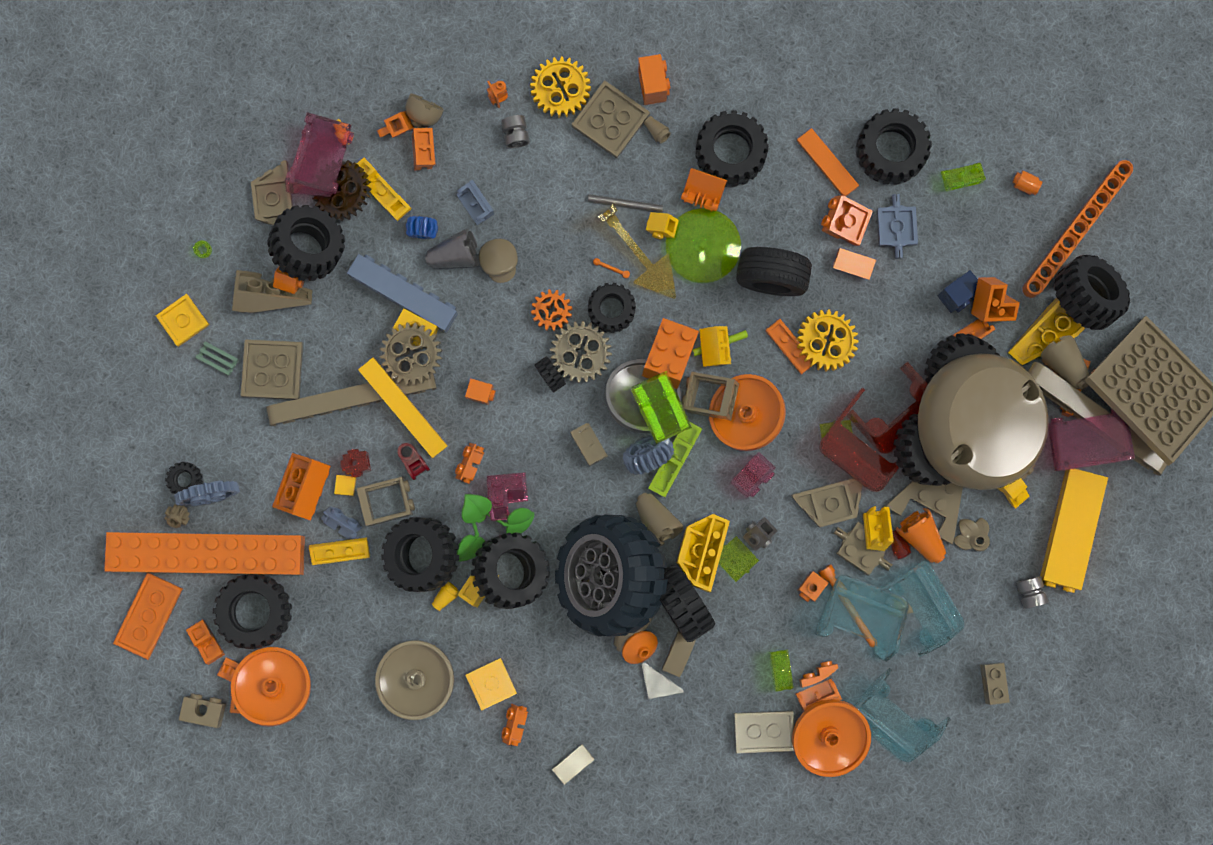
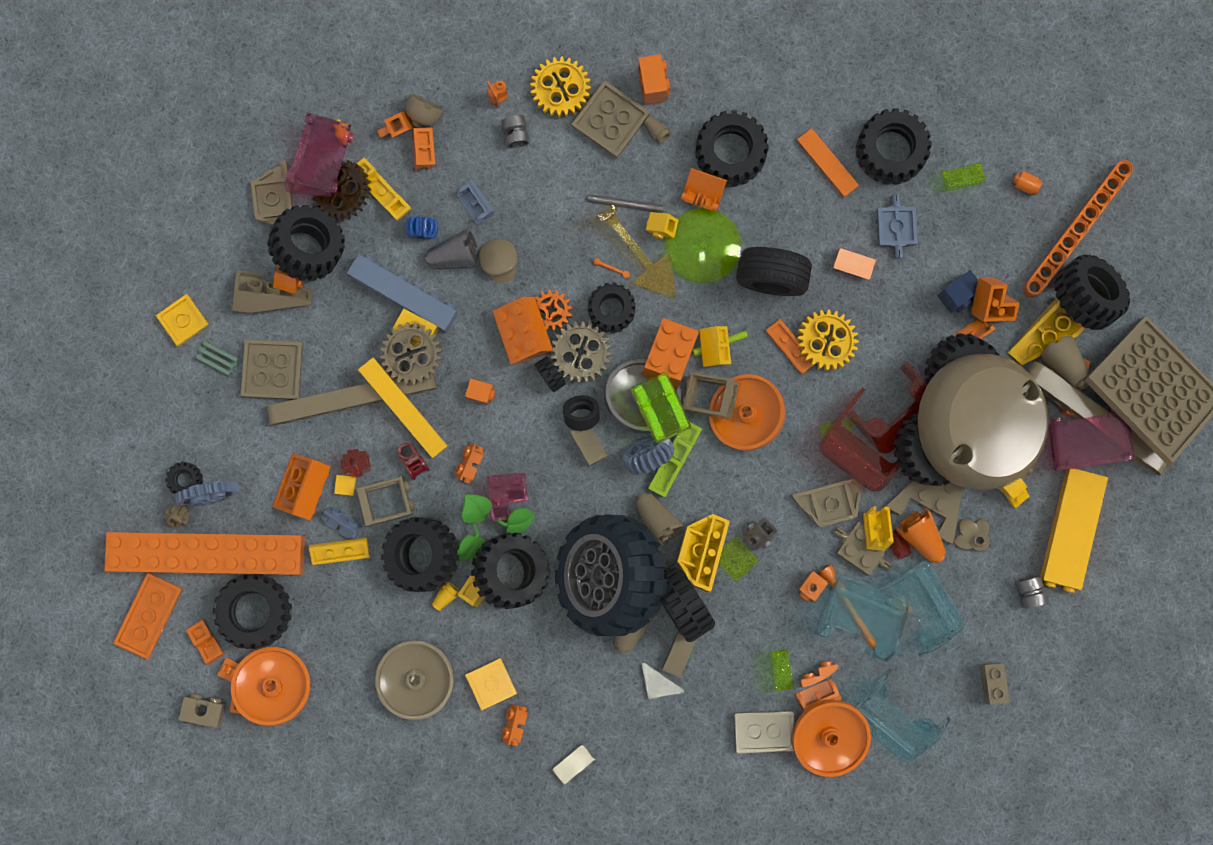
(207, 246): clear neon green bush -> none
(522, 330): none -> orange brick
(581, 423): none -> black tyre
(639, 647): orange dish -> none
(752, 475): clear pink brick -> none
(846, 220): orange plate -> none

